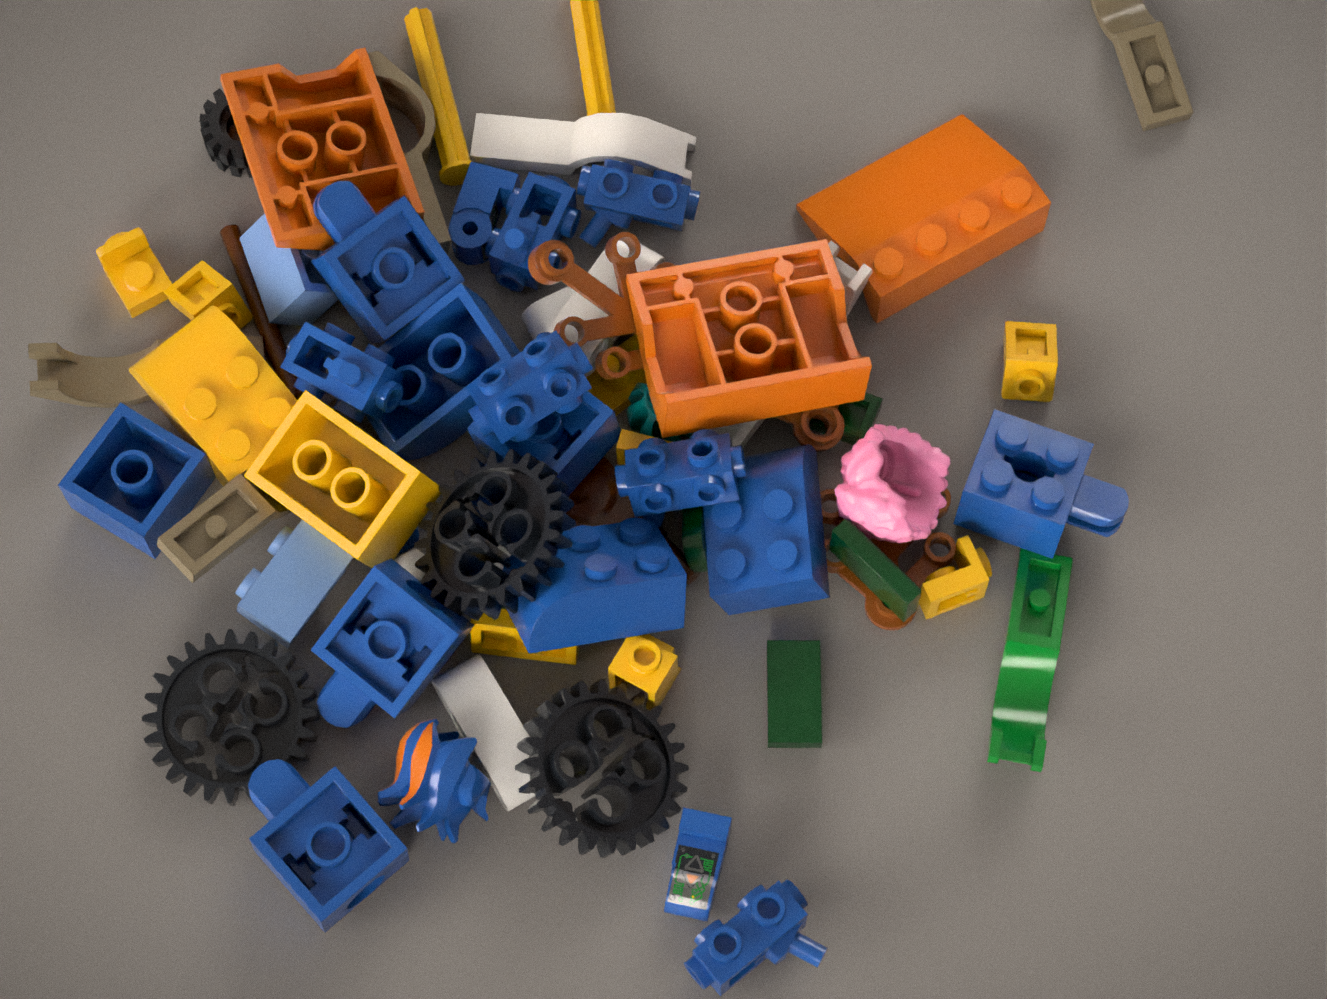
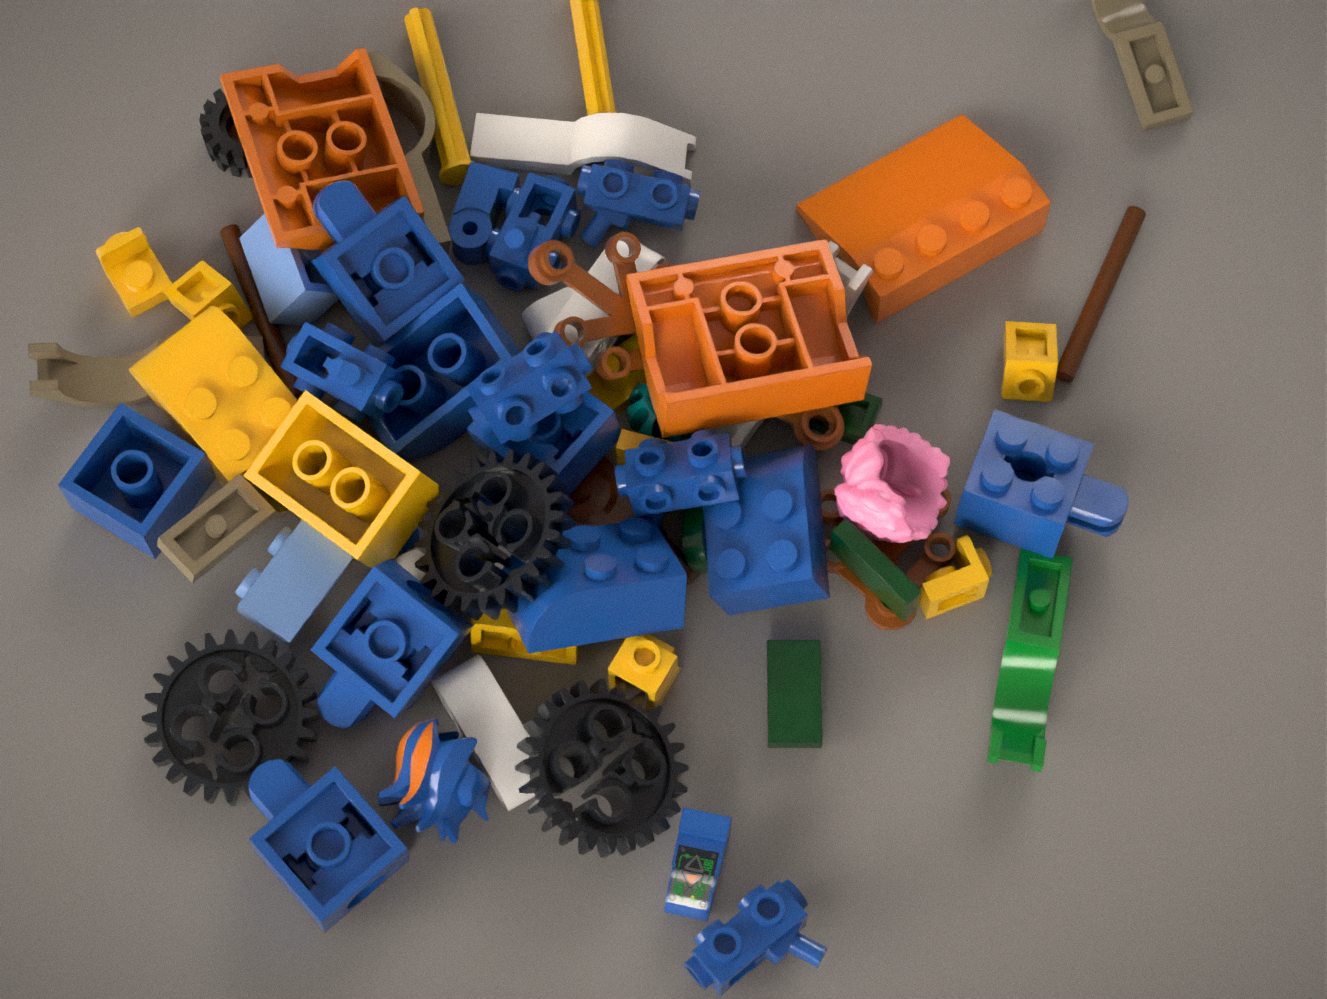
(1100, 294): none -> reddish brown bar

